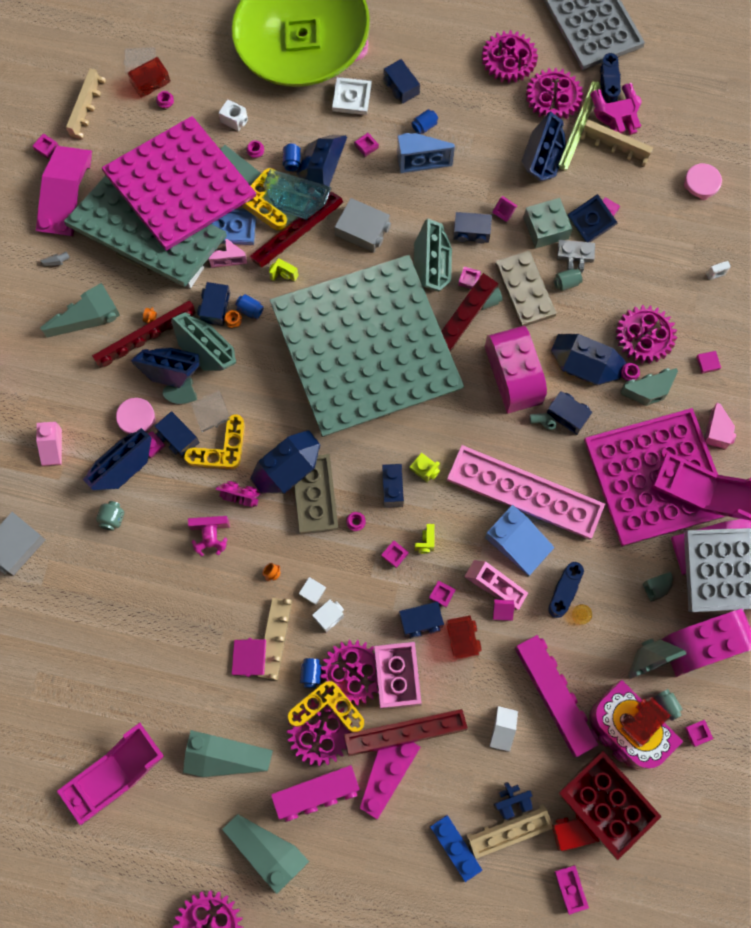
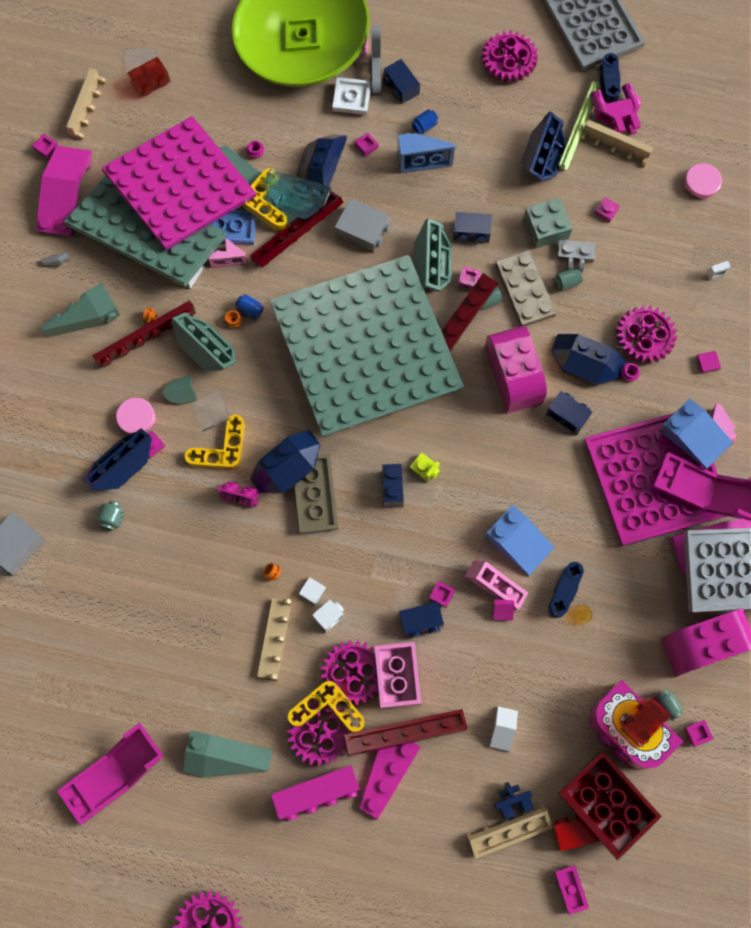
(49, 443): bright pink slope -> none
(165, 95): dark pink plate -> none
(167, 365): dark blue wedge -> none
(176, 434): dark blue brick -> none
(209, 528): dark pink piece -> none
(214, 303): dark blue brick -> none
(232, 109): white brick -> none
(249, 657): dark pink piece -> none
(269, 854): sand green wedge -> none
(285, 269): neon yellow bracket -> none
(291, 157): blue brick -> none
(310, 673): blue brick -> none
(356, 515): dark pink plate -> none
(376, 60): none -> light grey beam
(395, 554): dark pink plate -> none
(428, 536): neon yellow bracket -> none
(456, 848): blue plate -> none
(463, 639): clear red brick -> none
(504, 208): dark pink plate -> none
(526, 492): bright pink plate -> none
(538, 93): dark pink gear -> none
(545, 419): sand green arm -> none
(556, 696): dark pink brick -> none
(592, 219): dark blue plate -> none
(650, 388): sand green slope -> none
(653, 656): sand green wedge -> none
(658, 586): sand green brick -> none
(696, 434): none -> medium blue slope

